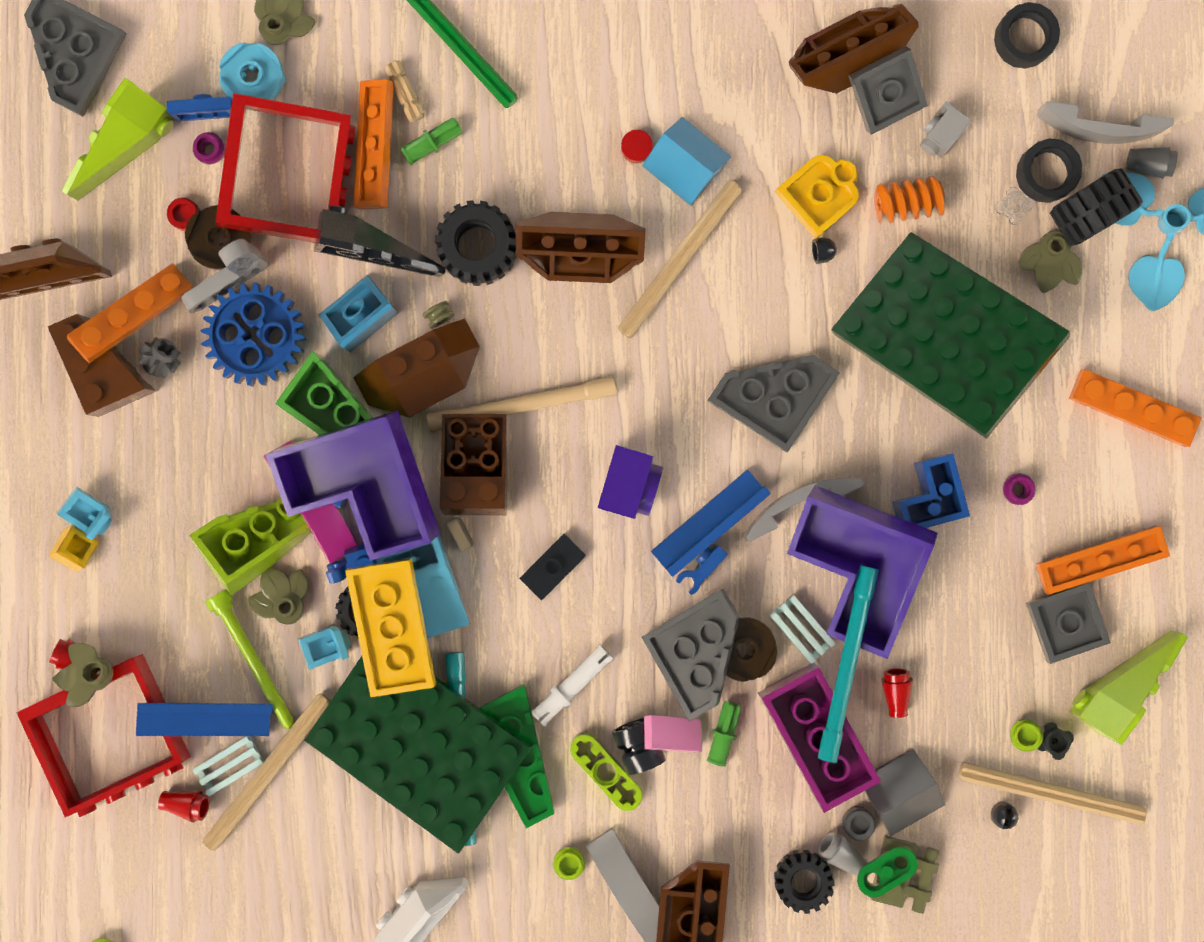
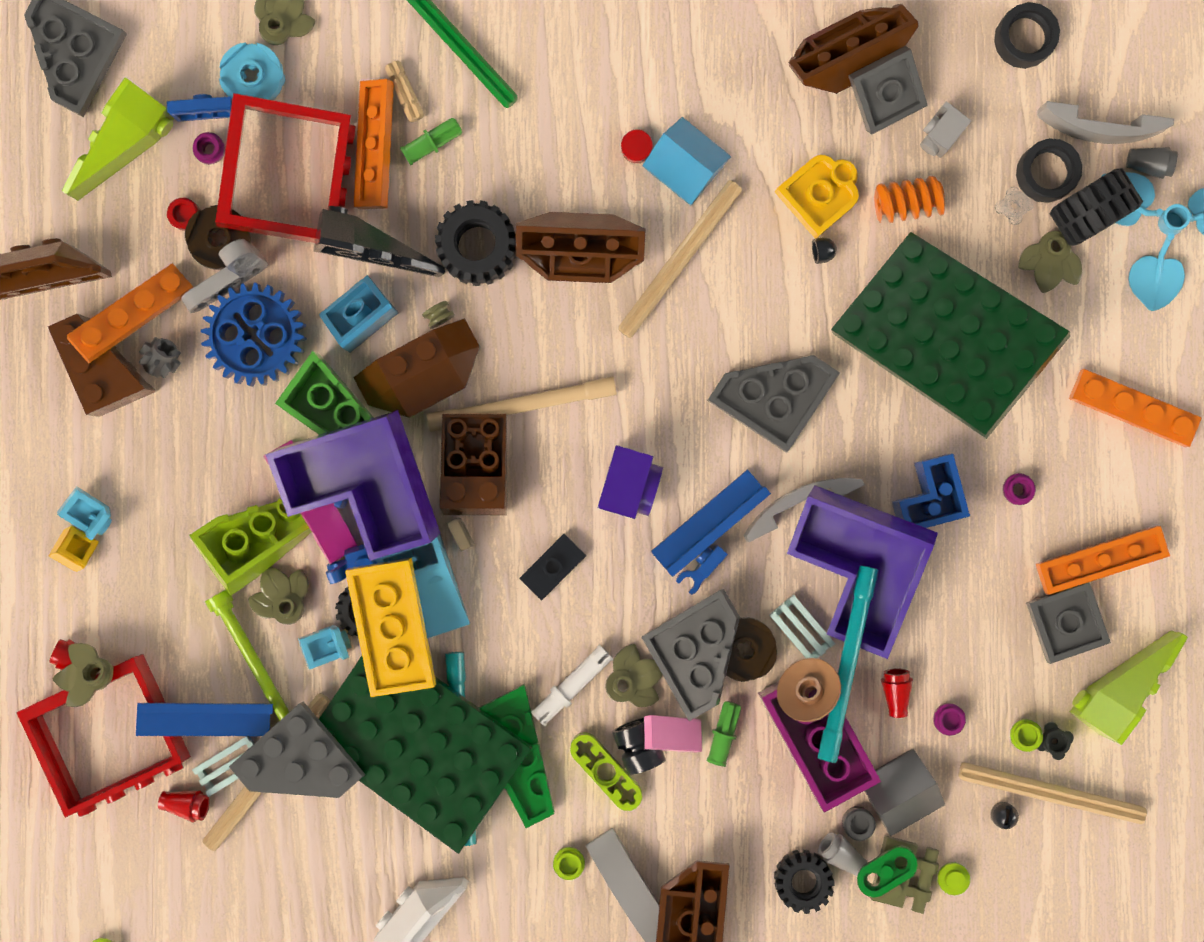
(298, 759): none -> dark grey plate
(638, 675): none -> olive plate
(797, 684): none -> medium nougat dish
(949, 719): none -> magenta plate
(953, 878): none -> lime plate

